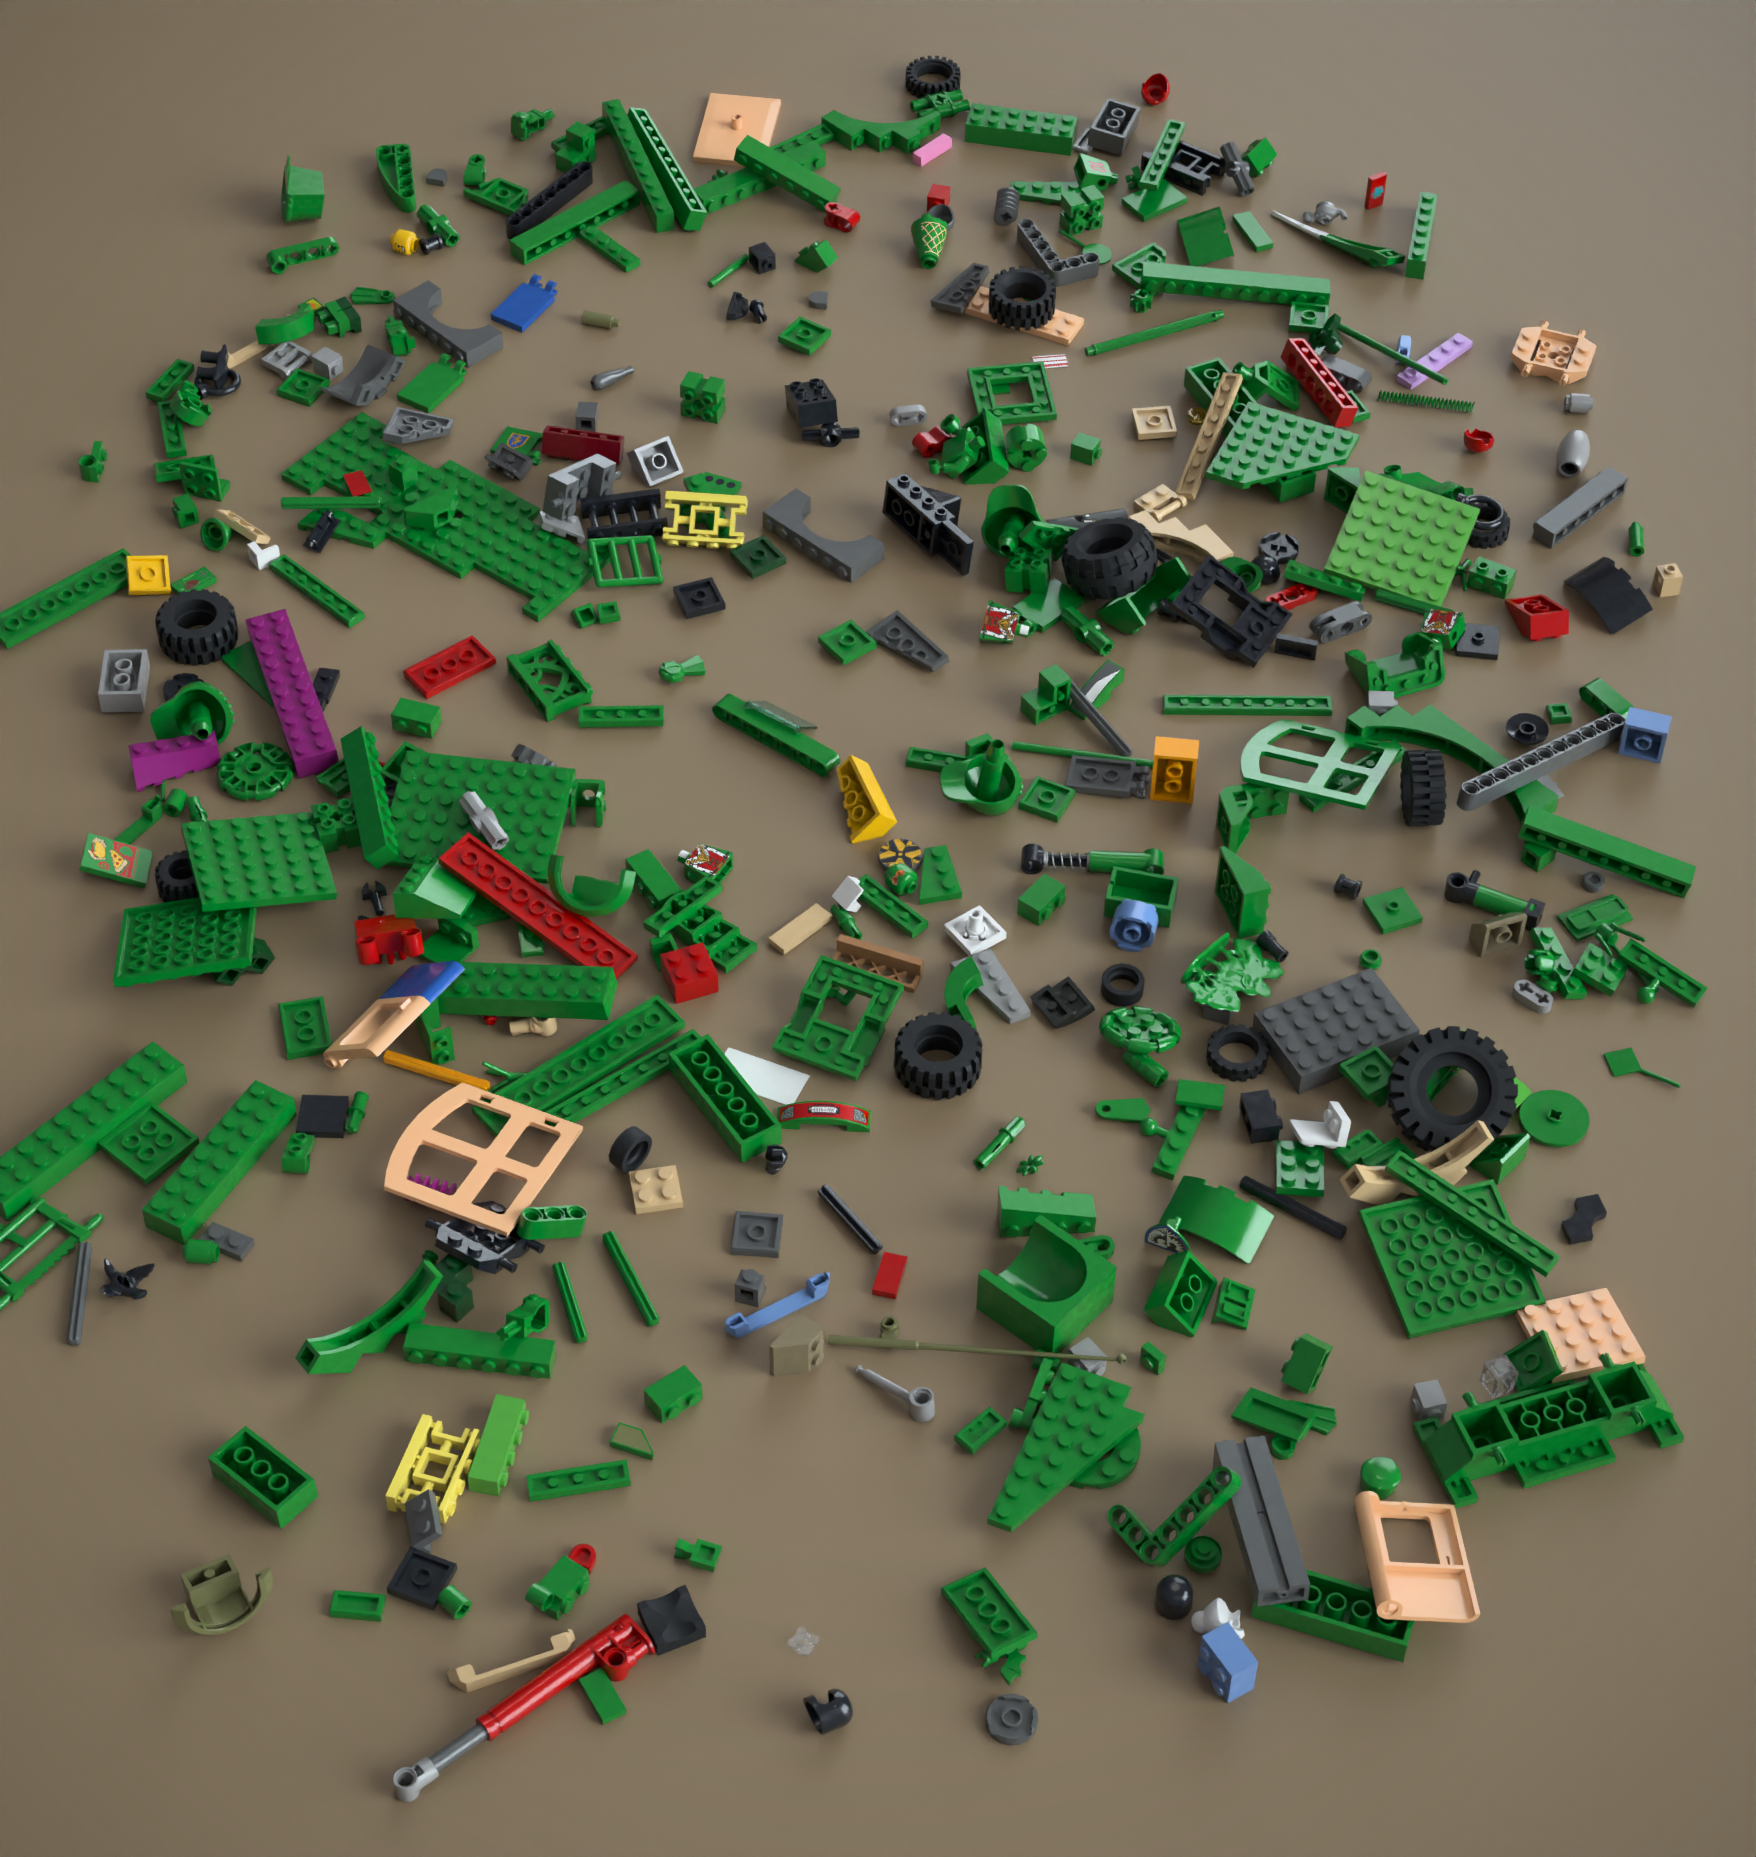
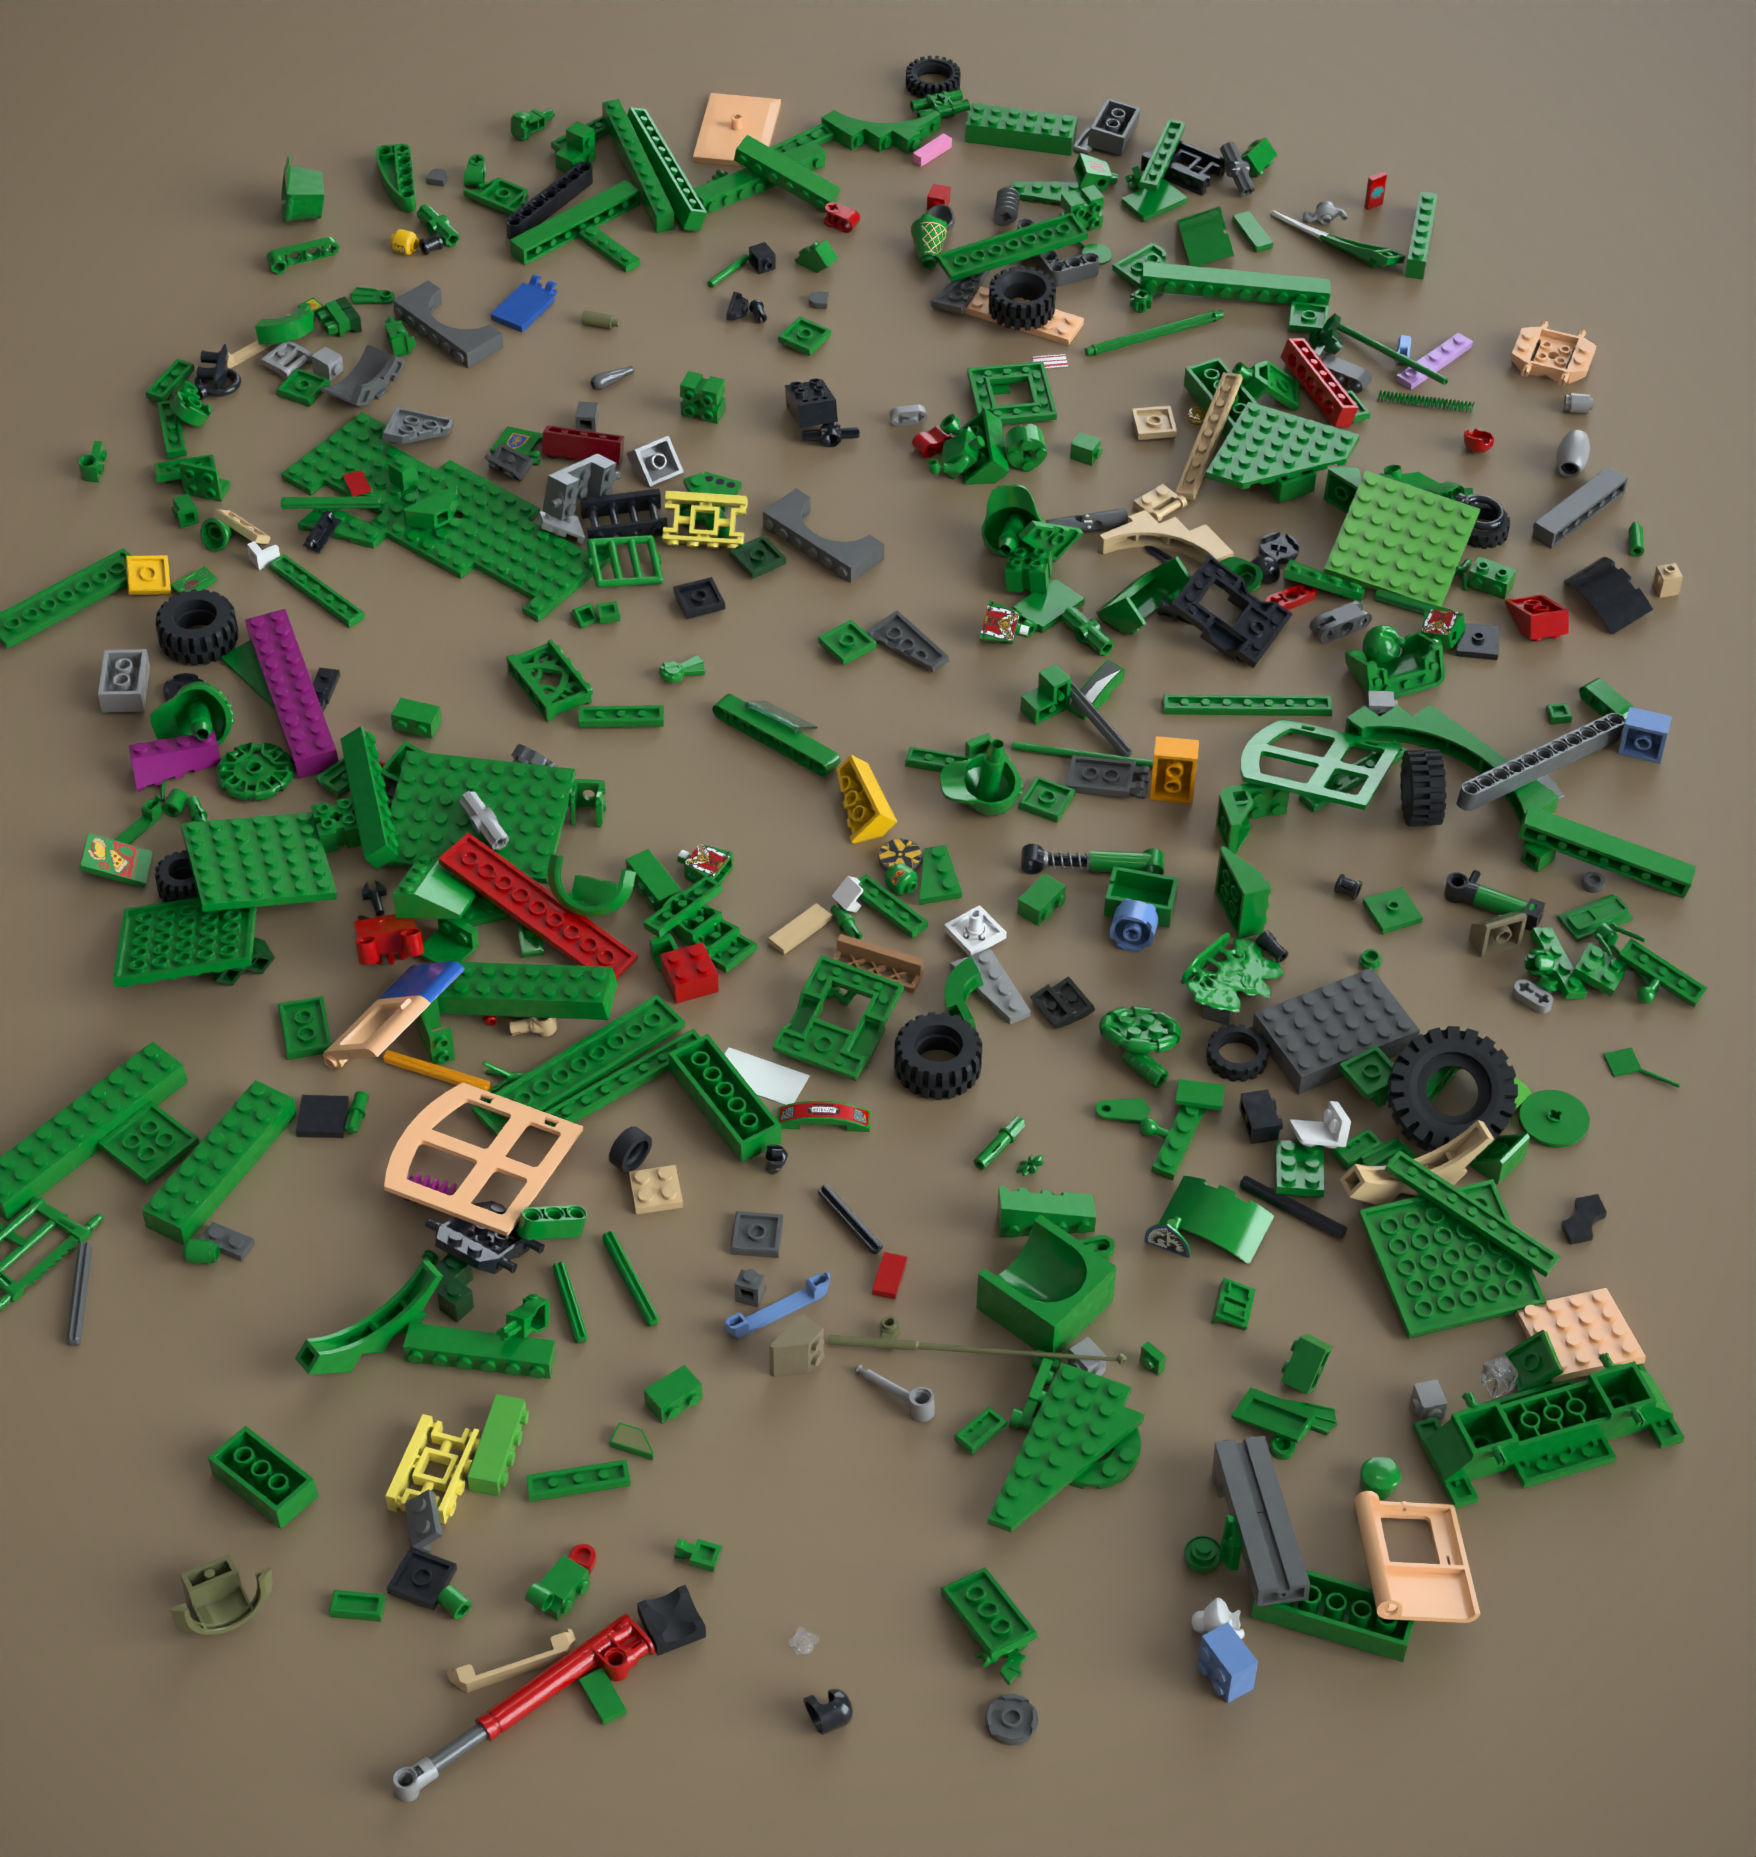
(125, 1284): black animal -> none
(297, 1153): green plate -> none
(433, 384): green tile -> none
(449, 667): red tile -> none
(929, 520): black wedge -> none
(1012, 246): none -> green plate
(1109, 558): black tyre -> none
(1118, 997): black tyre -> none
(1157, 86): red piece -> none
(1174, 1597): black helmet -> none
(1177, 1520): green beam -> none
(1181, 1294): green slope -> none
(1231, 1544): none -> green tile
(1296, 646): black plate -> none
(1382, 644): none -> green piece
(1527, 728): black dish -> none

